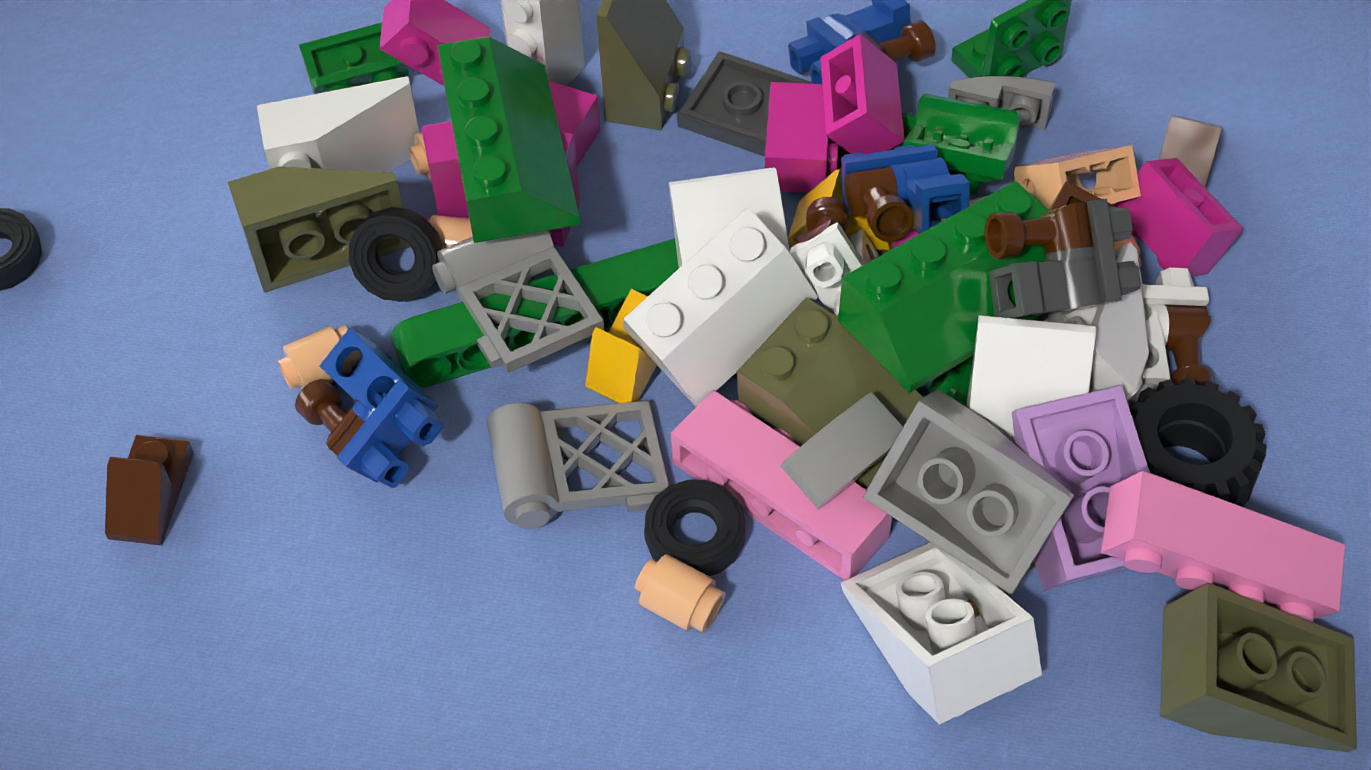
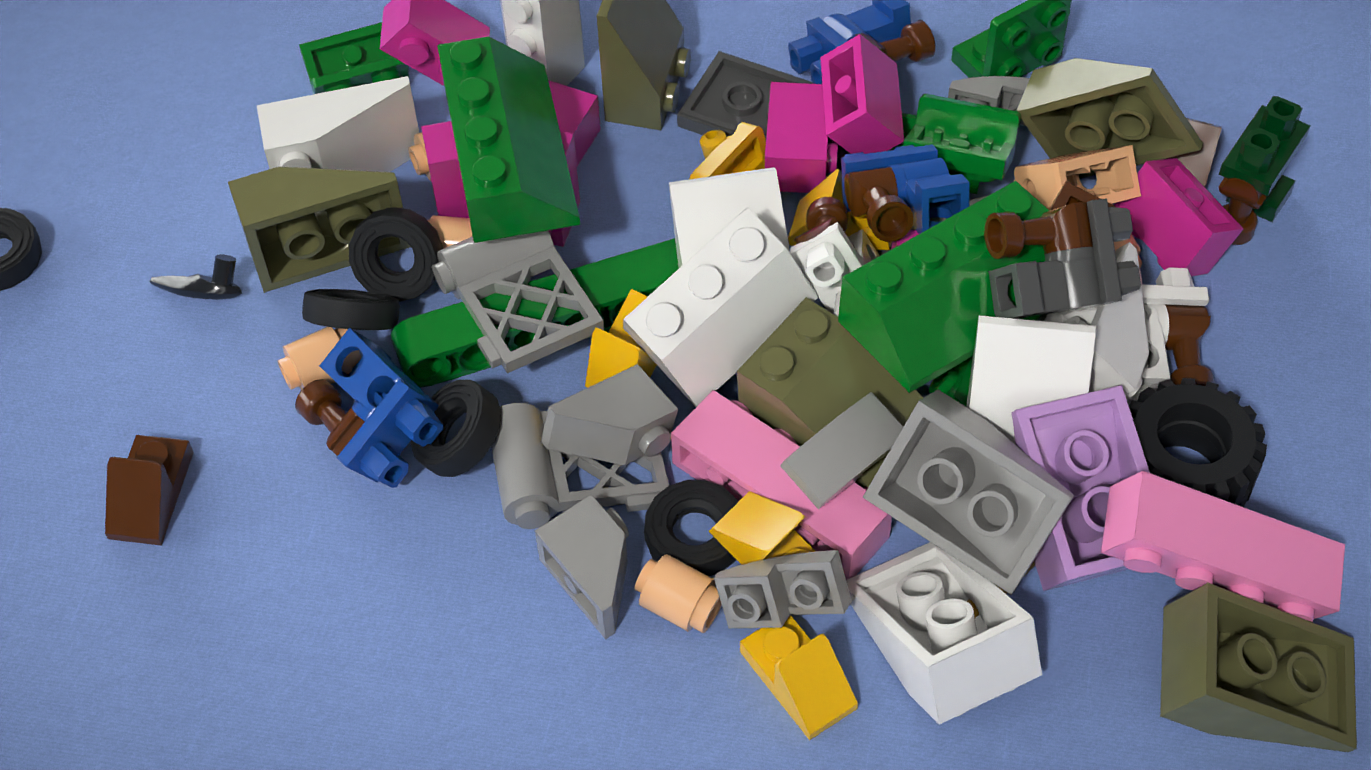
(204, 287): none -> black bar
(350, 309): none -> black tyre
(474, 437): none -> black tyre
(588, 559): none -> light grey slope
(612, 420): none -> light grey slope
(732, 153): none -> yellow piece
(760, 530): none -> yellow slope
(774, 588): none -> light grey slope
(801, 675): none -> yellow slope
(1104, 106): none -> olive slope
(1257, 164): none -> dark green hips

